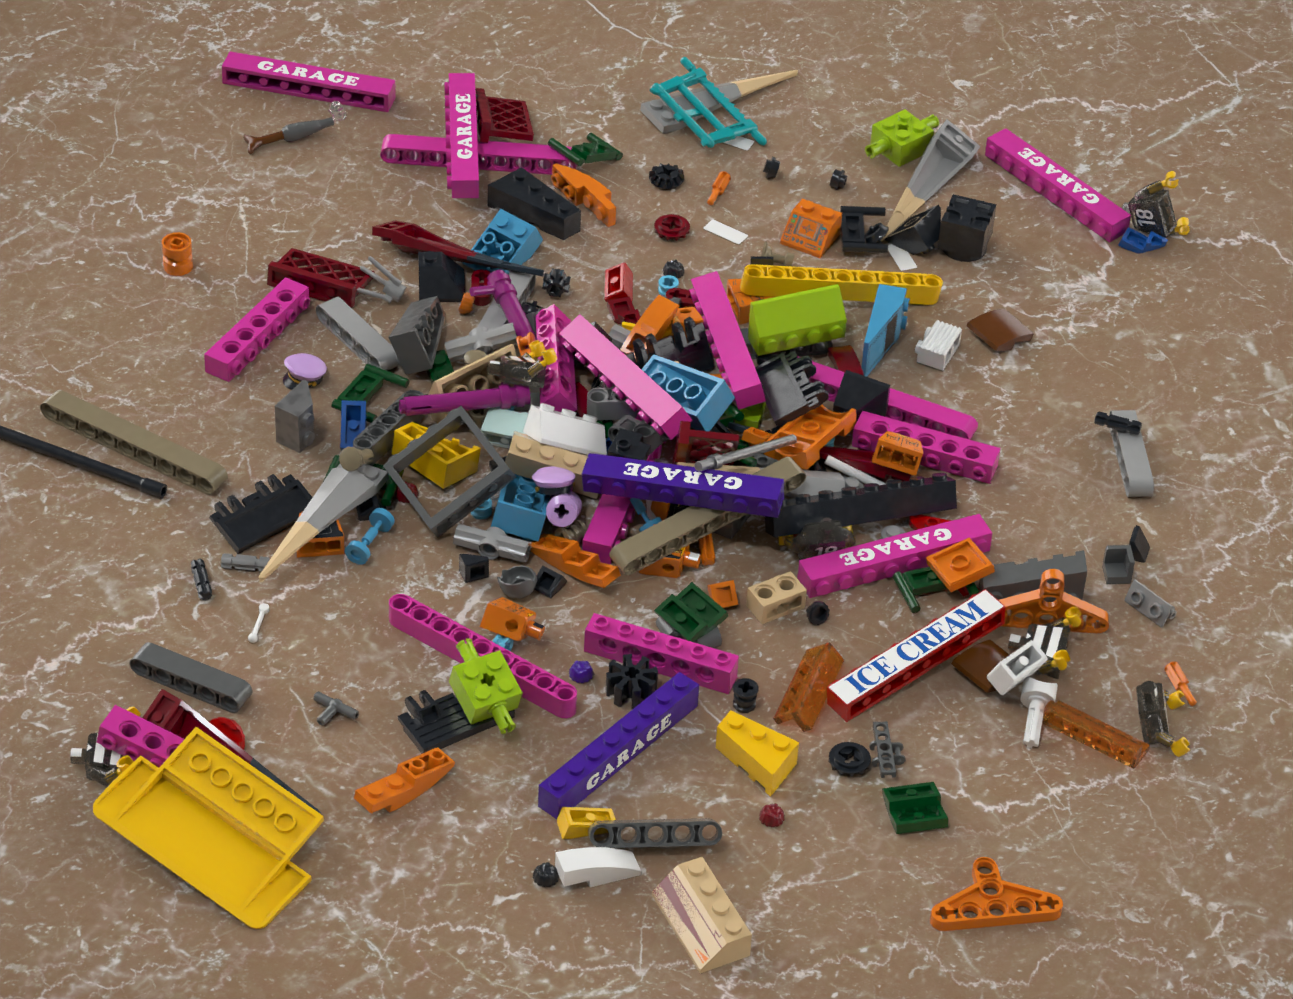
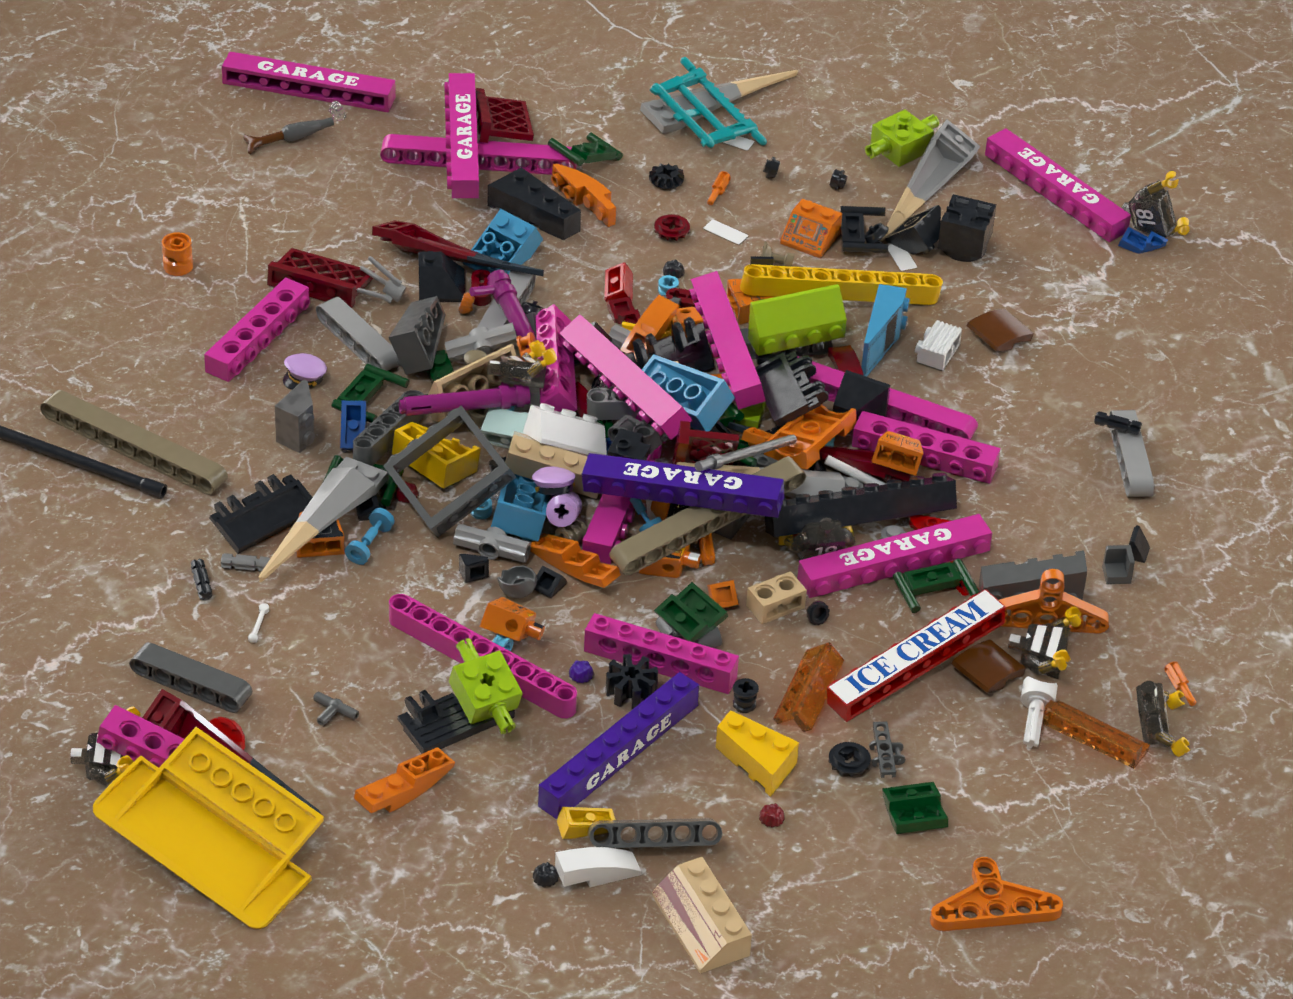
(353, 458): dark tan pin -> none
(556, 282): black gear -> none
(960, 564): orange tile -> none
(1017, 667): white brick -> none
(1149, 603): light grey hinge -> none

